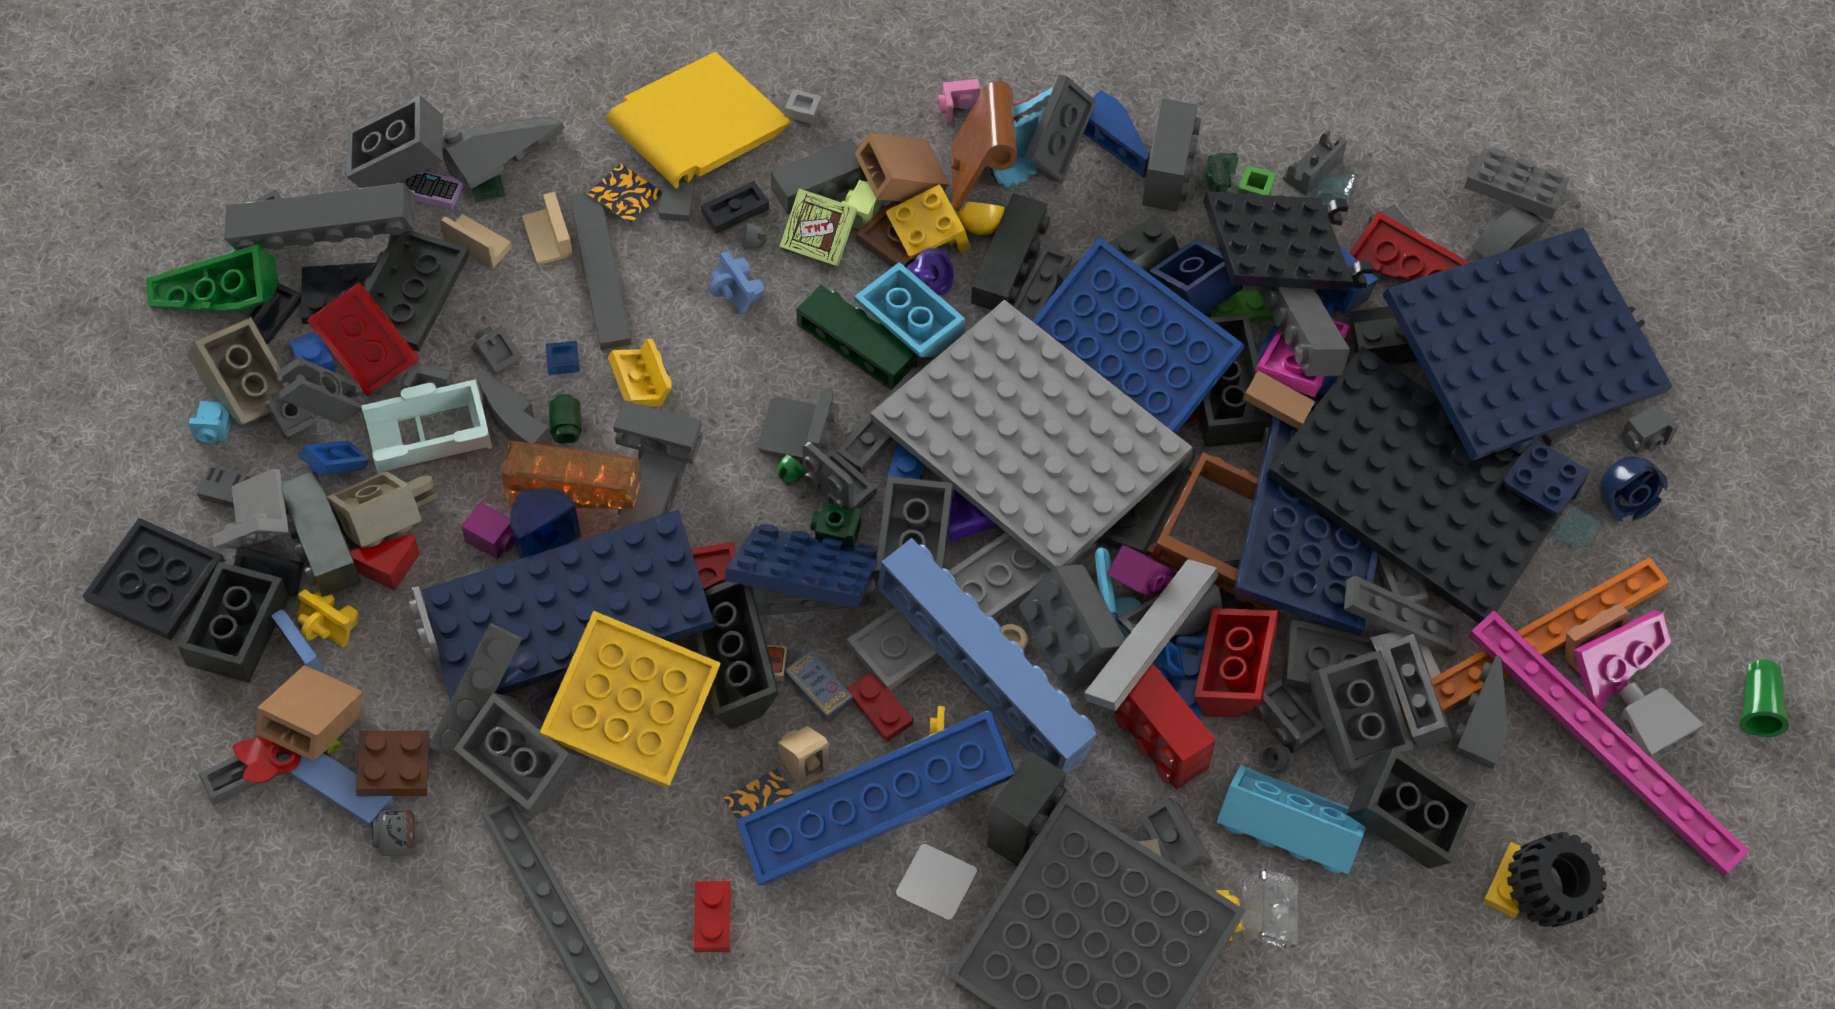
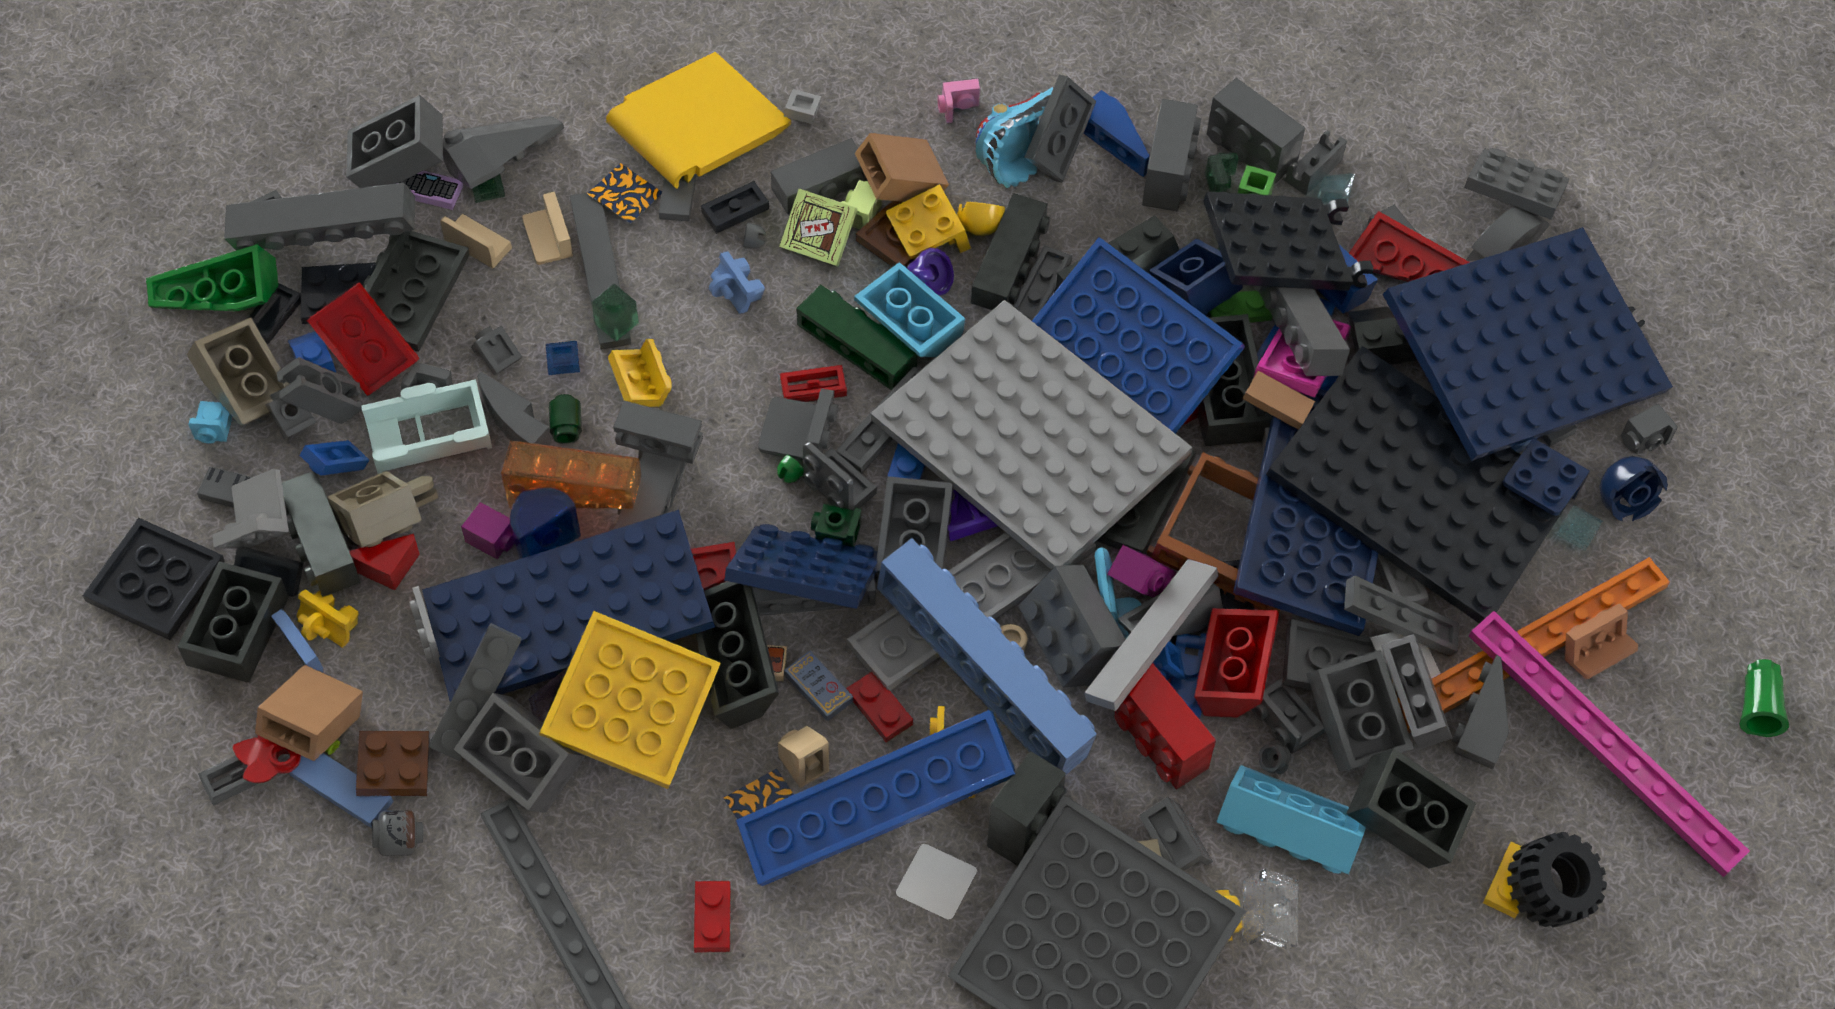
(615, 312): none -> clear green brick
(811, 390): none -> red tile
(984, 140): dark orange door -> none
(1254, 129): none -> dark grey brick
(1616, 656): dark pink wing -> none
(1656, 721): light grey torso -> none

